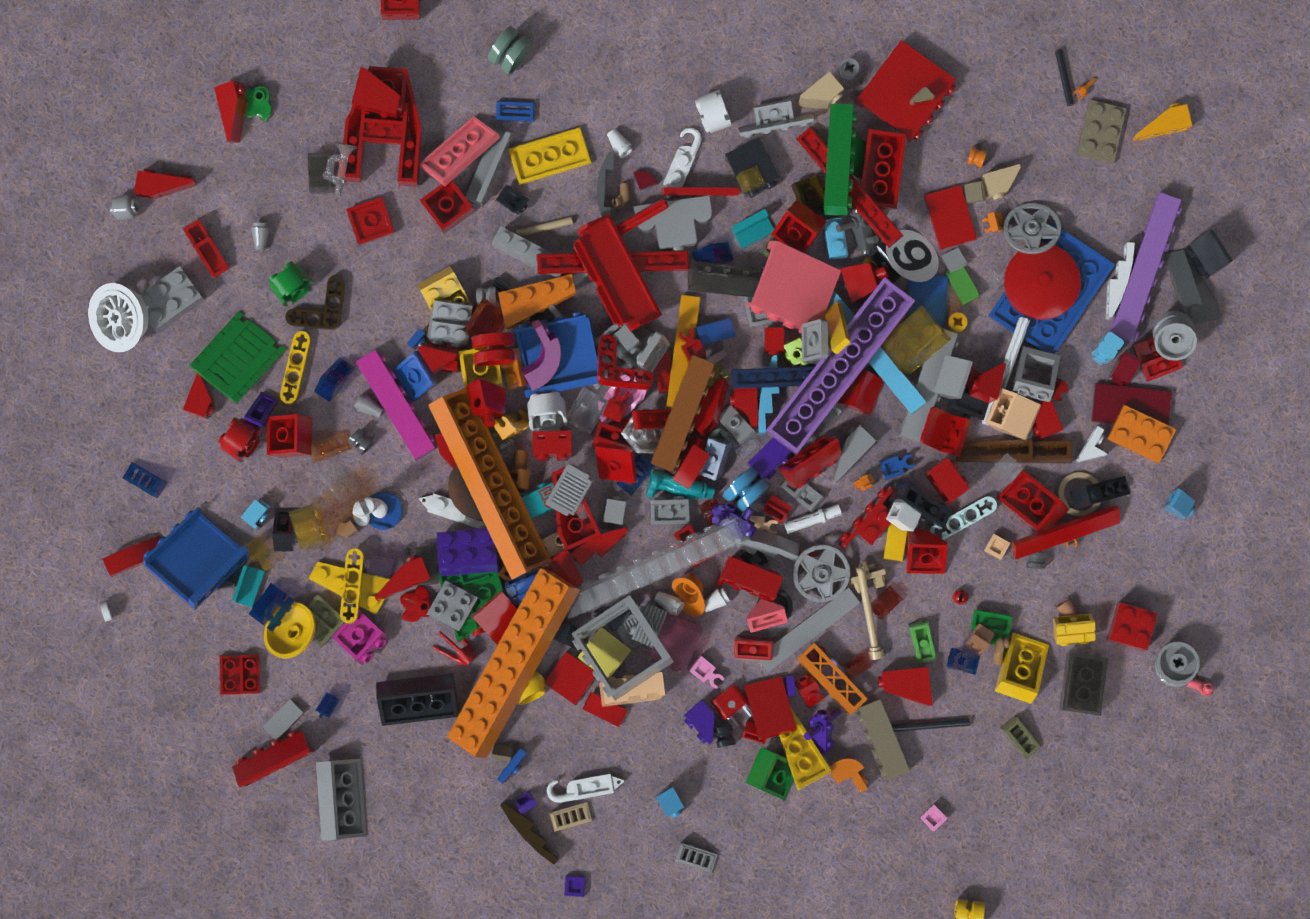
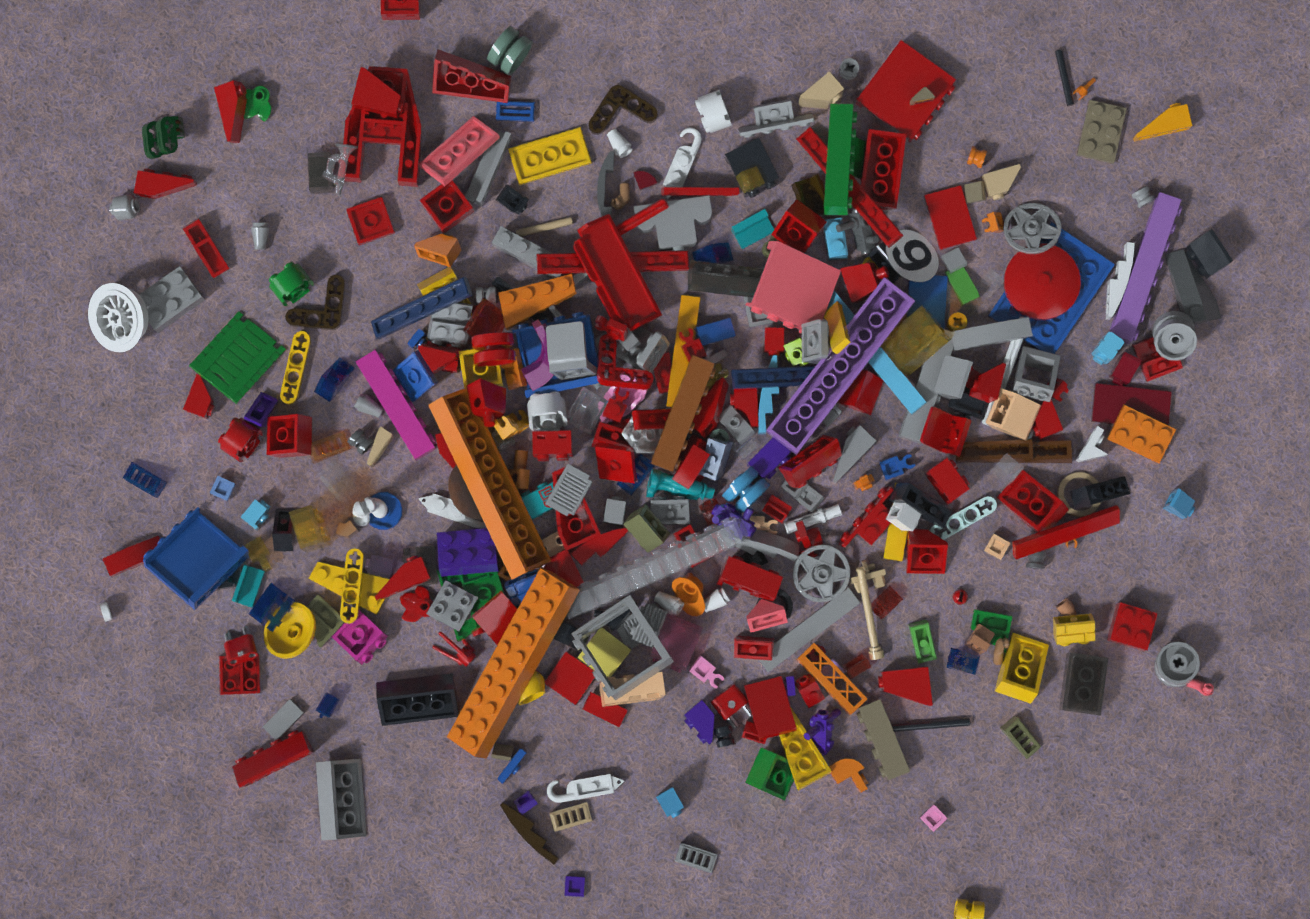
(167, 131): none -> dark green piece
(222, 488): none -> medium blue plate
(240, 648): none -> red piece
(380, 444): none -> tan slope
(421, 308): none -> dark blue tile
(439, 249): none -> orange slope
(468, 79): none -> red wedge
(568, 351): none -> light grey piece
(614, 328): none -> red plate
(615, 104): none -> dark brown beam
(646, 528): none -> olive brick
(808, 537): none -> red bracket
(992, 333): none -> light grey slope
(1143, 197): none -> light grey wheel

